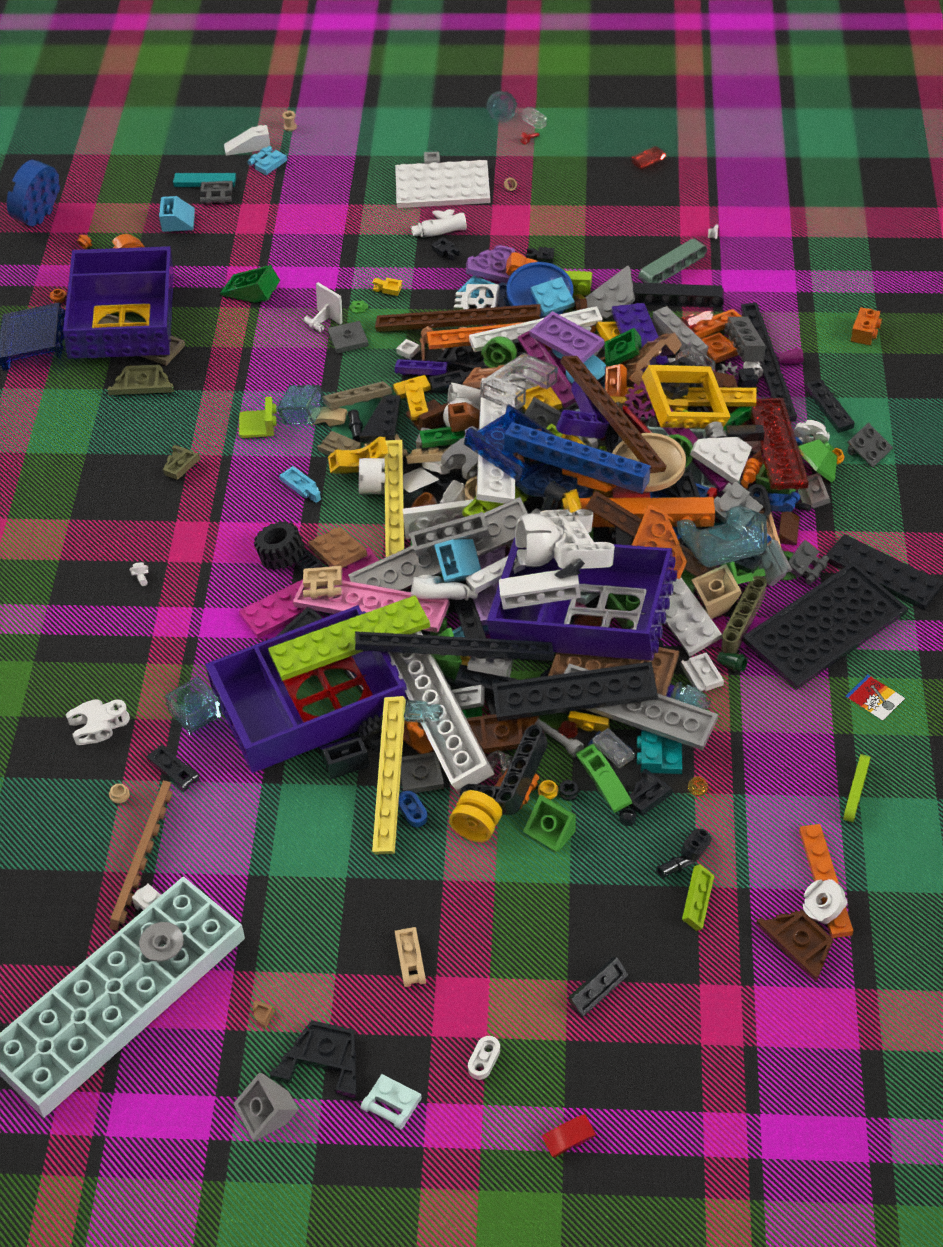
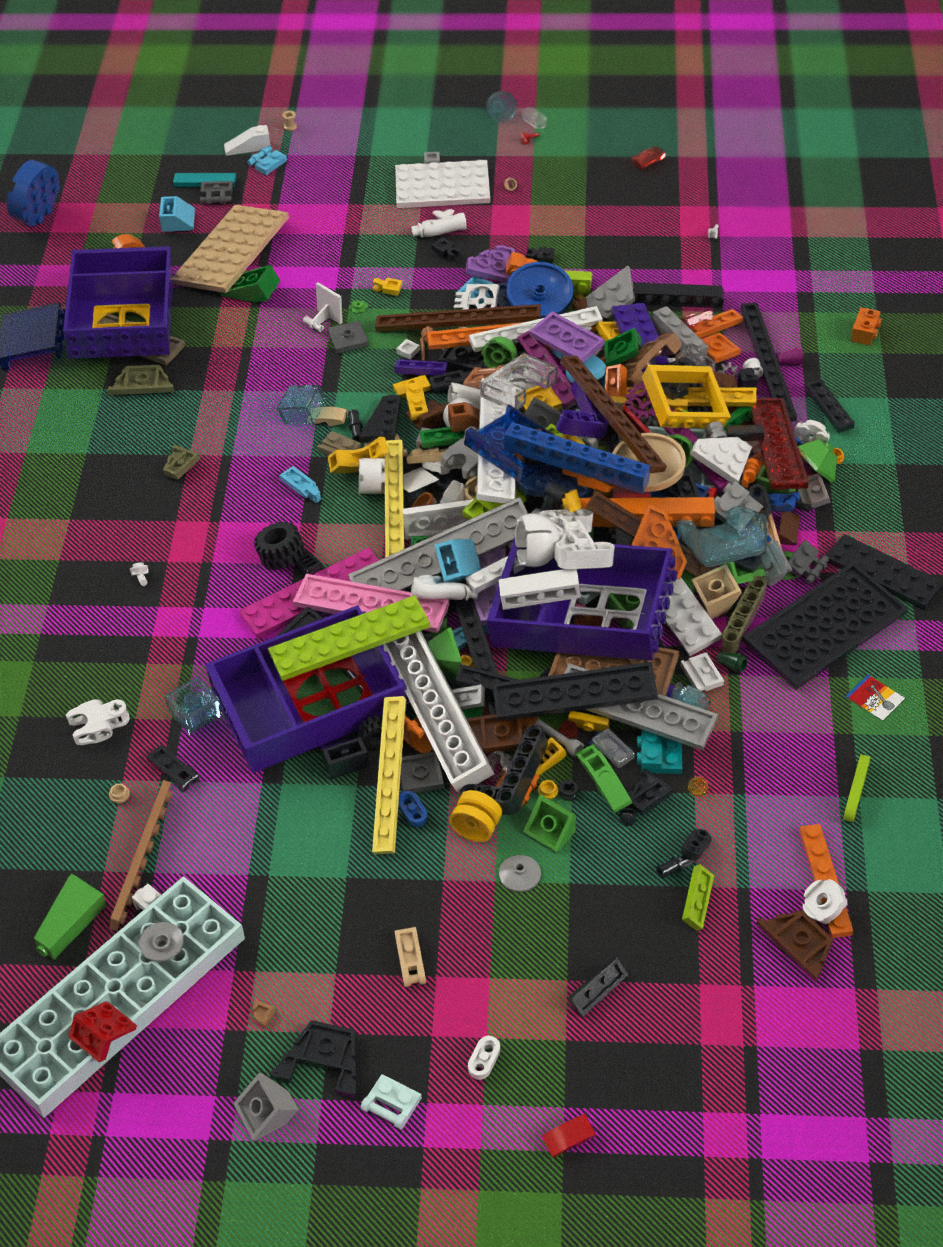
(58, 296): orange plate -> none
(68, 916): none -> bright green slope
(84, 241): orange plate -> none
(98, 1027): none -> red bracket
(230, 248): none -> tan plate
(259, 422): lime bracket -> none
(322, 577): tan plate -> none
(337, 548): medium nougat plate -> none
(355, 395): dark tan plate -> none
(419, 710): clear light blue plate -> none
(453, 646): black plate -> none
(464, 528): light grey brick -> none
(491, 665): light grey plate -> none
(519, 880): none -> light grey dish
(552, 296): medium azure plate -> none
(554, 758): none -> yellow slope
(570, 570): black bar -> none
(673, 262): sand green beam -> none
(745, 339): dark grey brick -> none
(869, 445): dark grey hinge -> none

